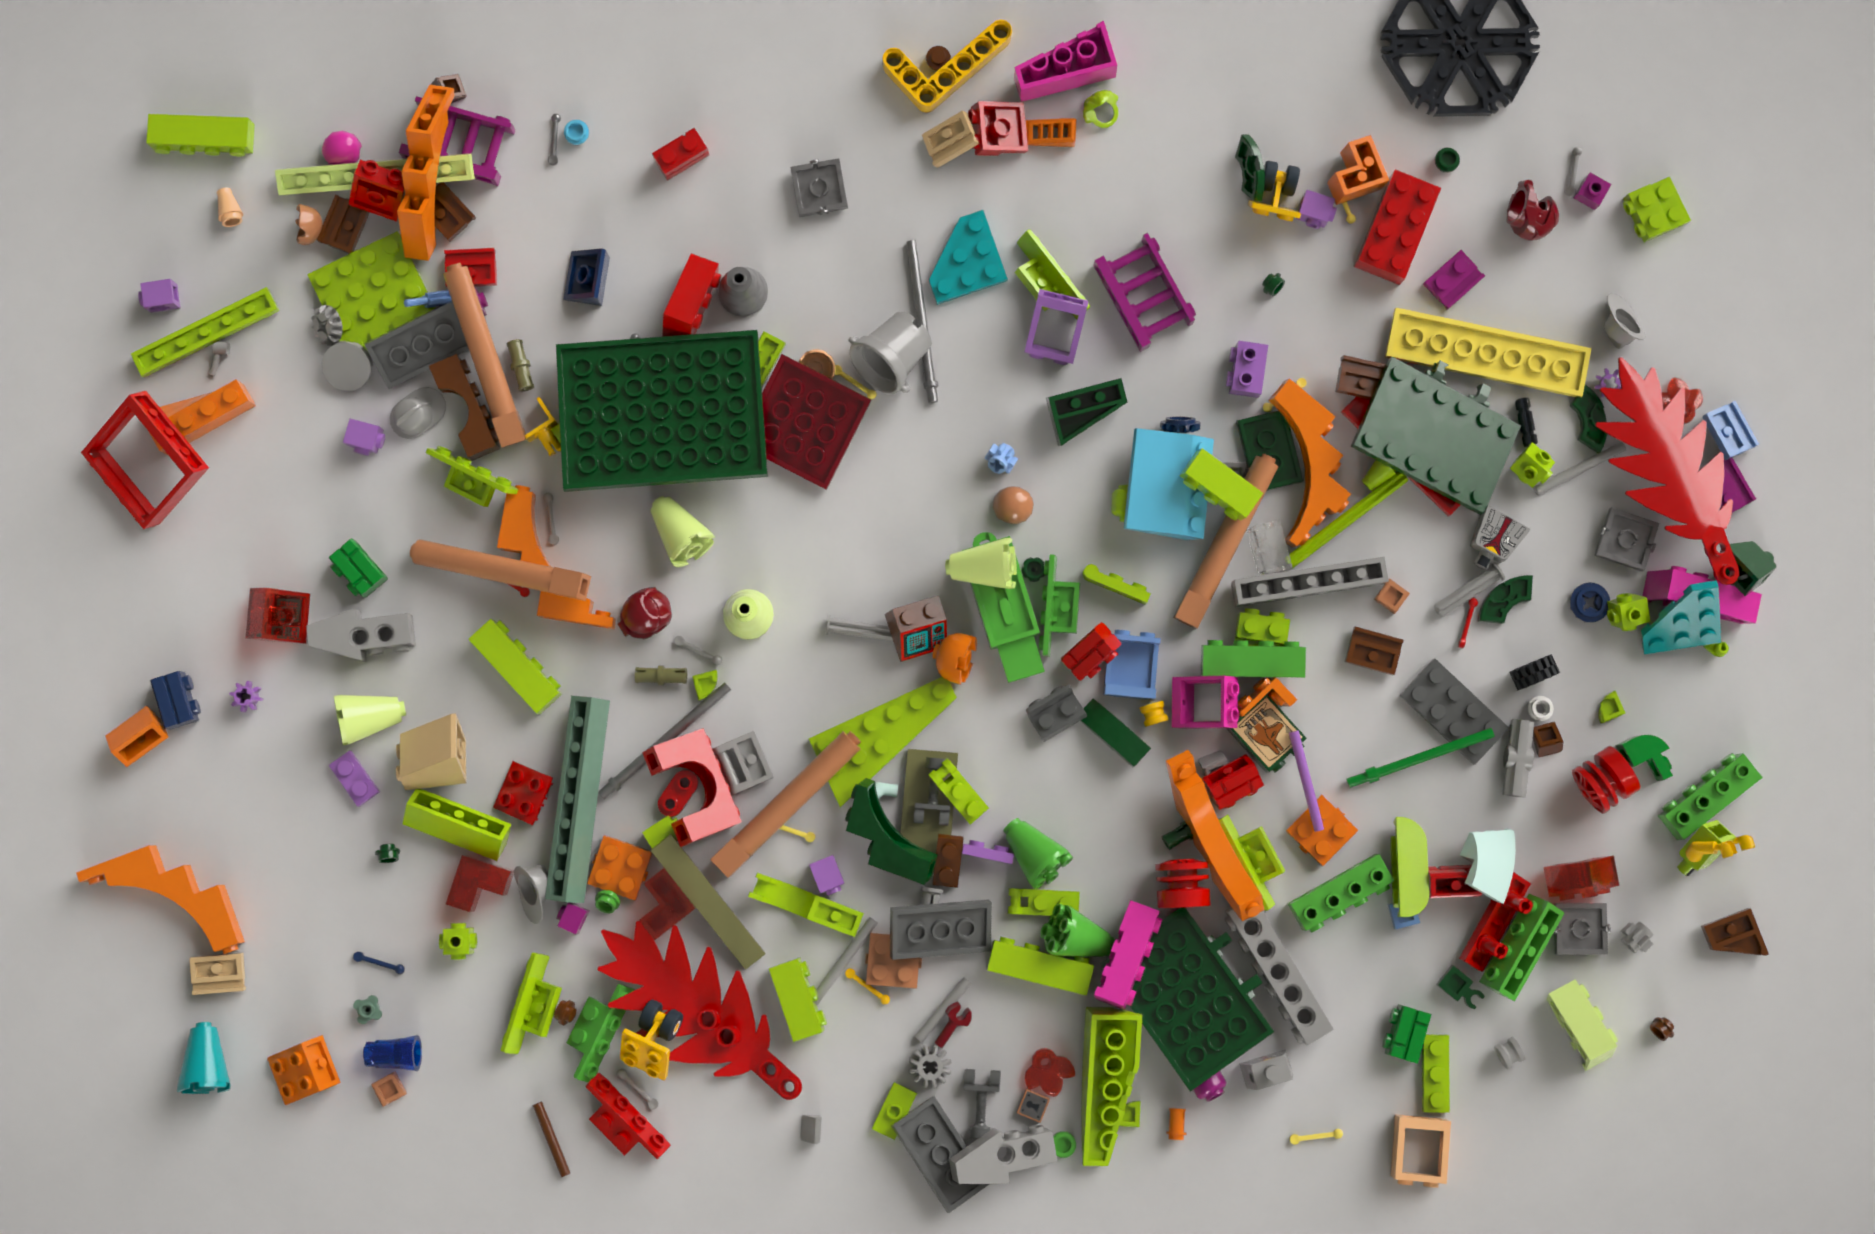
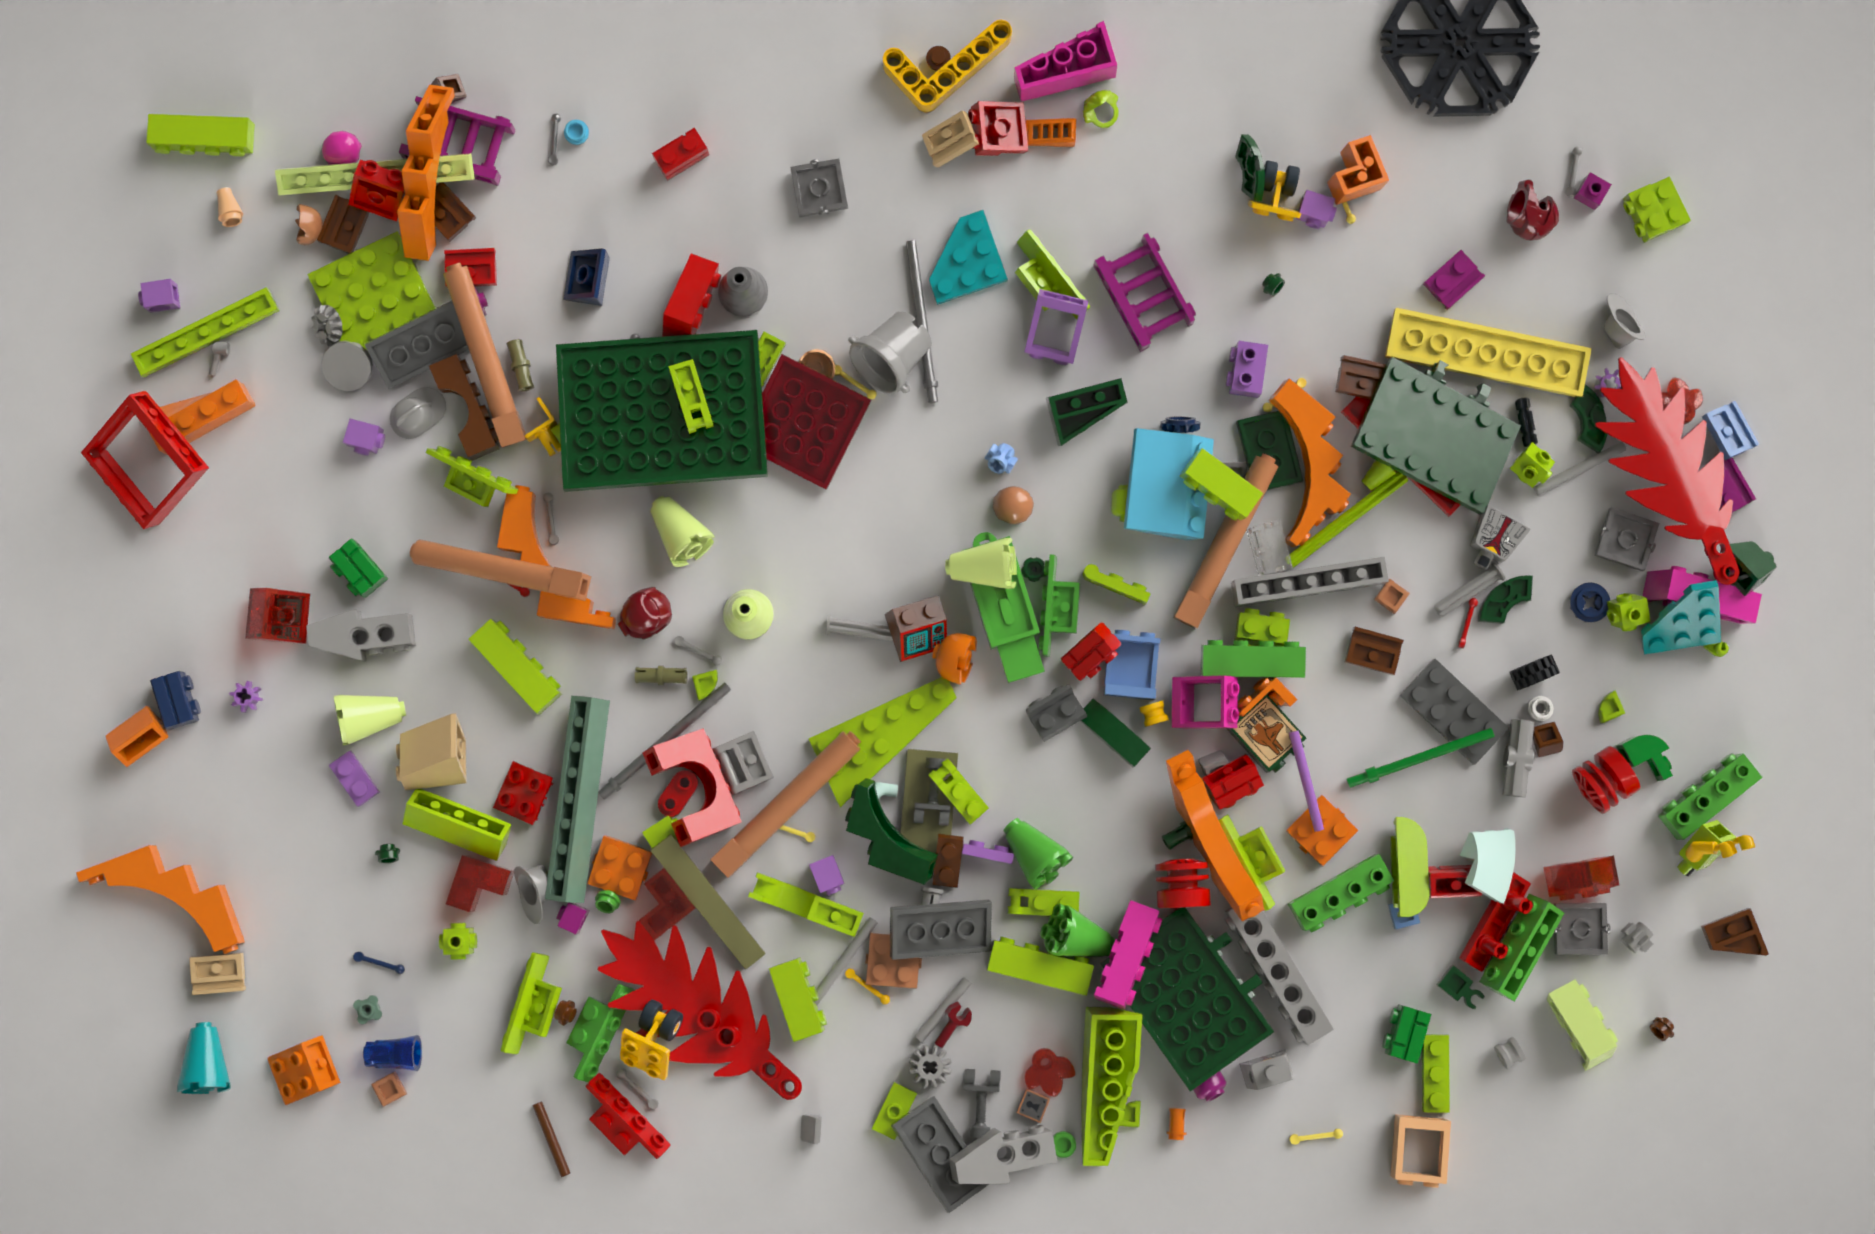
(430, 299): medium blue axle -> none
(690, 395): none -> lime plate
(1397, 227): red brick -> none
(1447, 160): dark green plate -> none

